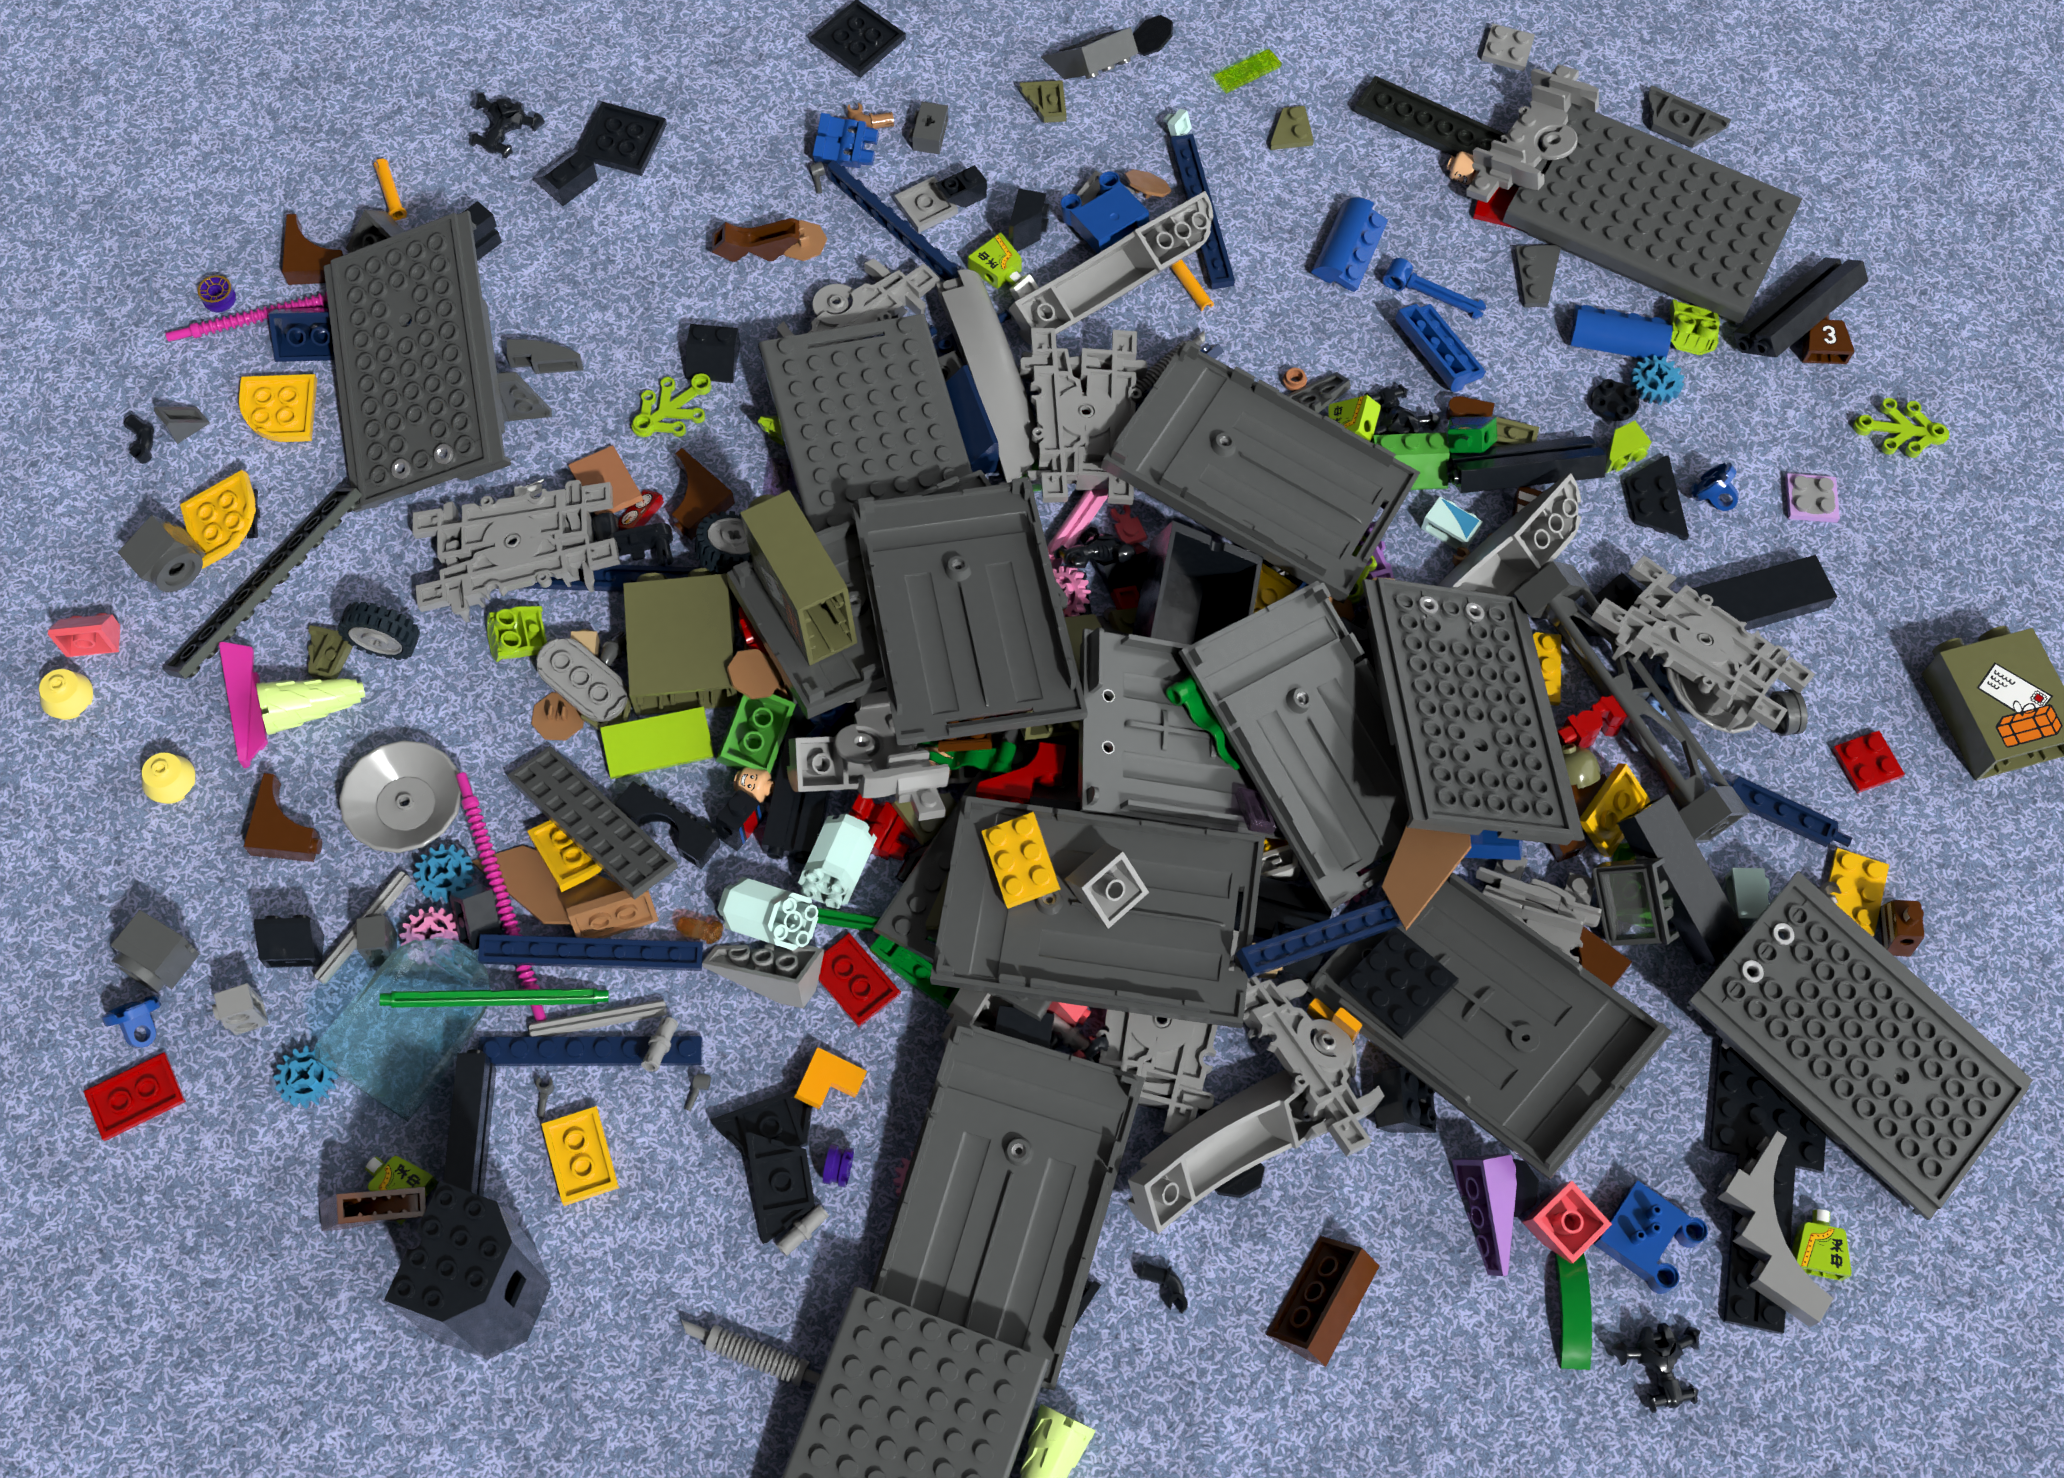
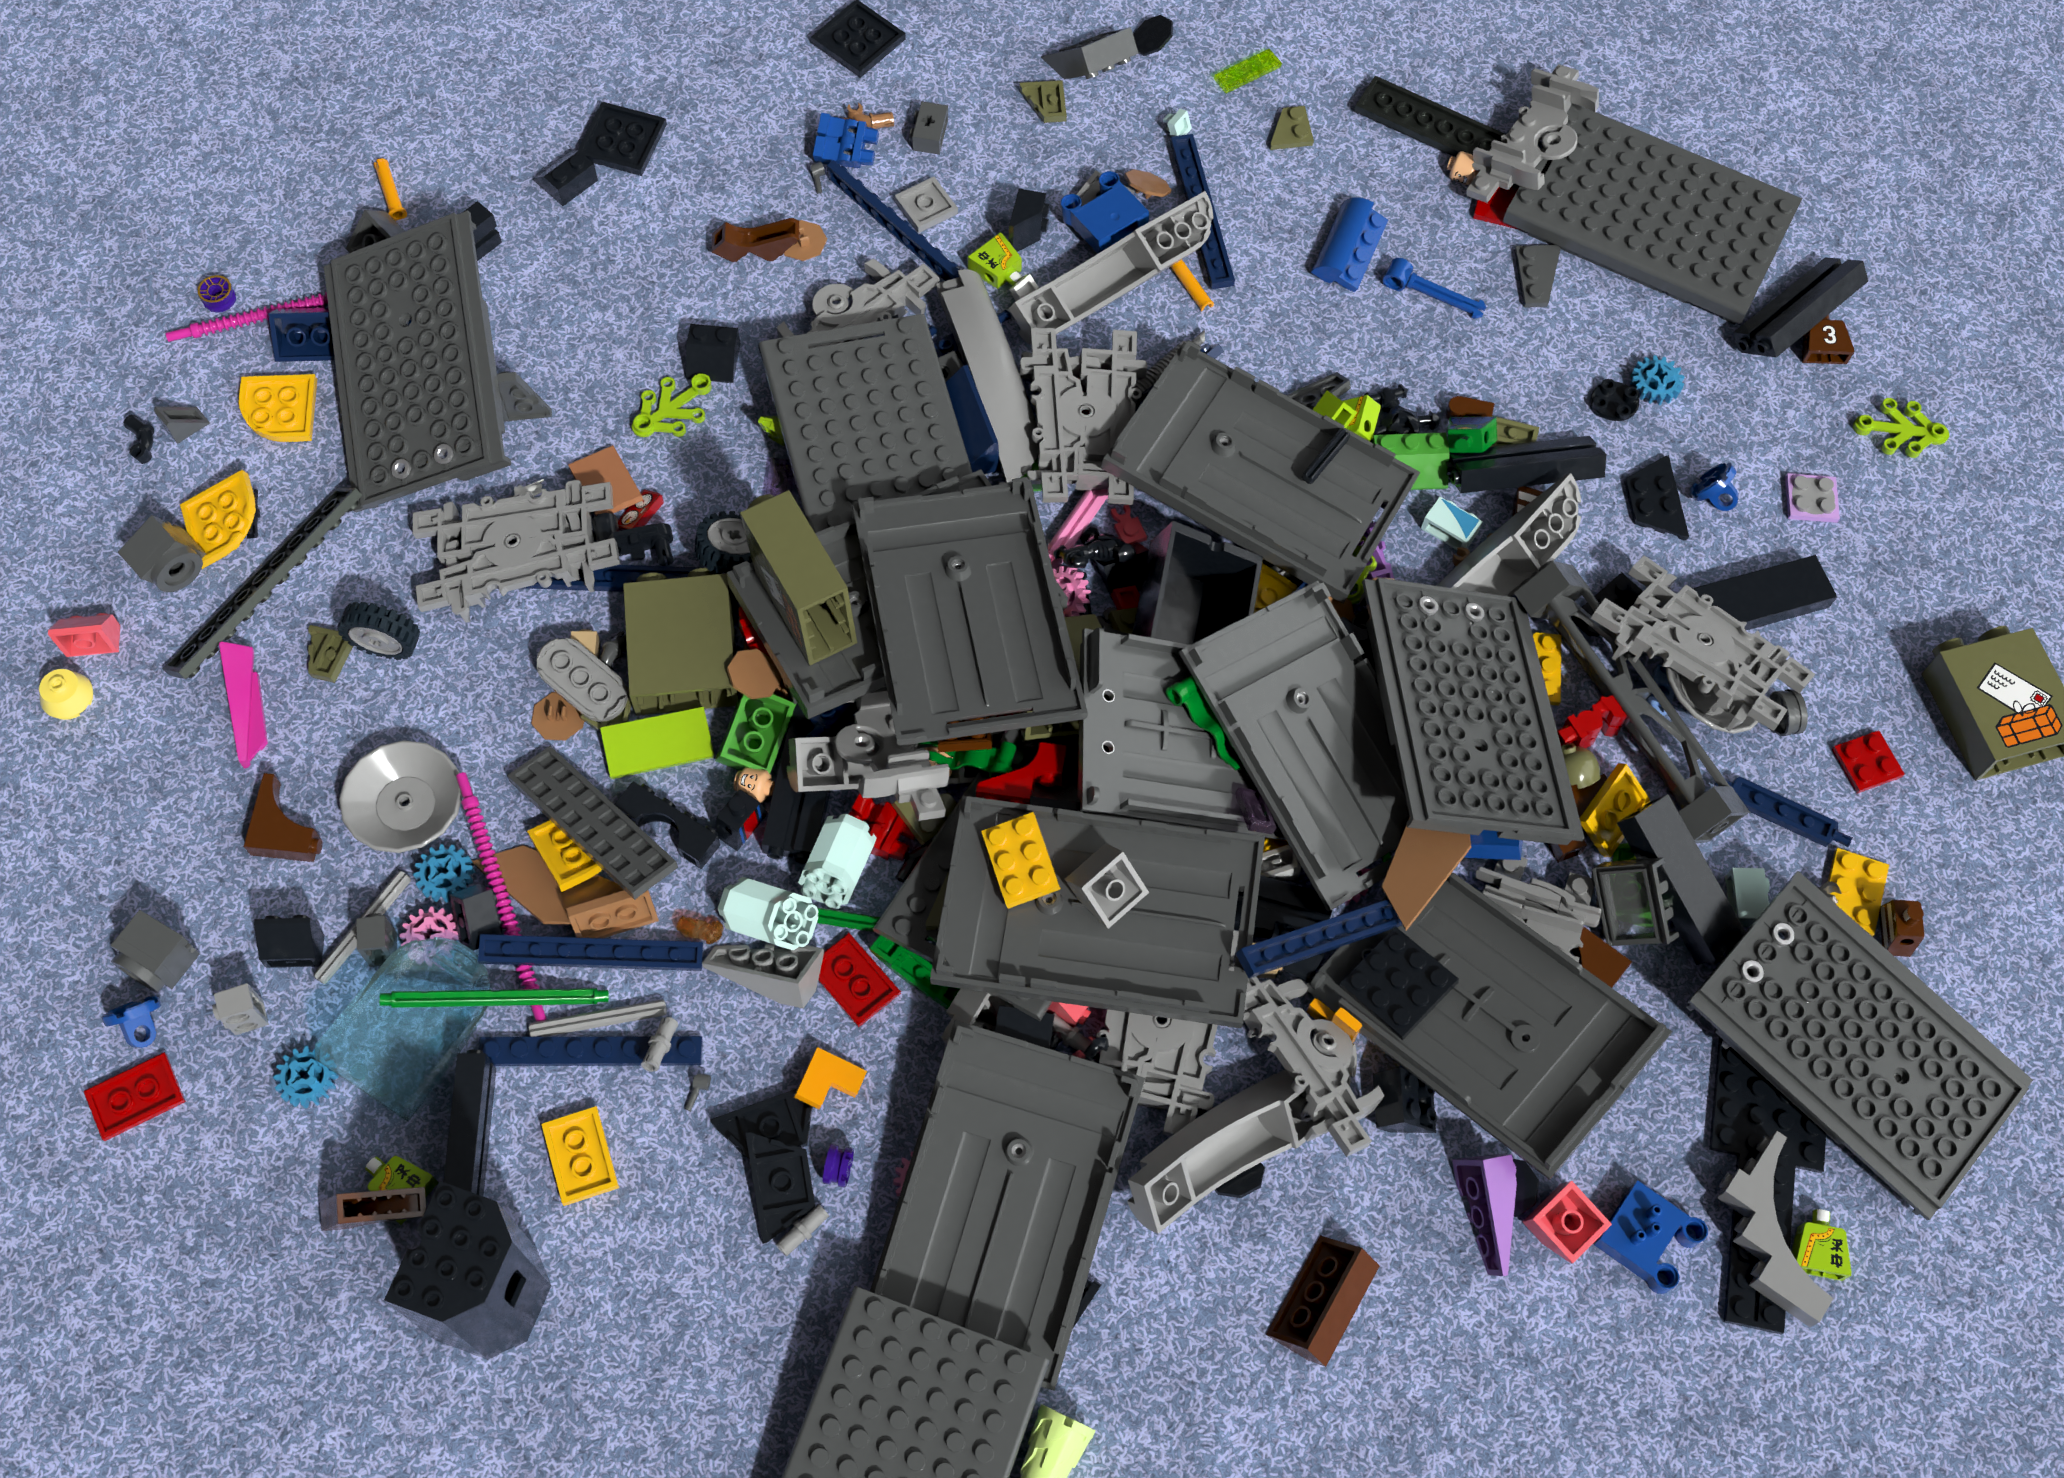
(167, 777): light yellow cone -> none
(293, 703): yellowish green cone -> none
(302, 259): reddish brown arch -> none
(505, 118): black piece -> none
(515, 632): lime slope -> none
(543, 356): dark grey slope -> none
(544, 1092): dark grey hand -> none
(703, 496): reddish brown arch -> none
(754, 1354): light grey piece -> none
(964, 187): black slope -> none
(1165, 1277): black piece -> none
(1294, 373): nougat plate -> none
(1325, 456): none -> black axle
(1335, 409): none -> lime brick
(1439, 346): blue brick -> none
(1508, 47): light grey plate -> none
(1575, 1313): green slope -> none
(1620, 332): blue brick -> none
(1626, 445): lime slope -> none
(1660, 1353): black piece -> none
(1682, 119): dark grey wing -> none
(1693, 328): lime slope -> none

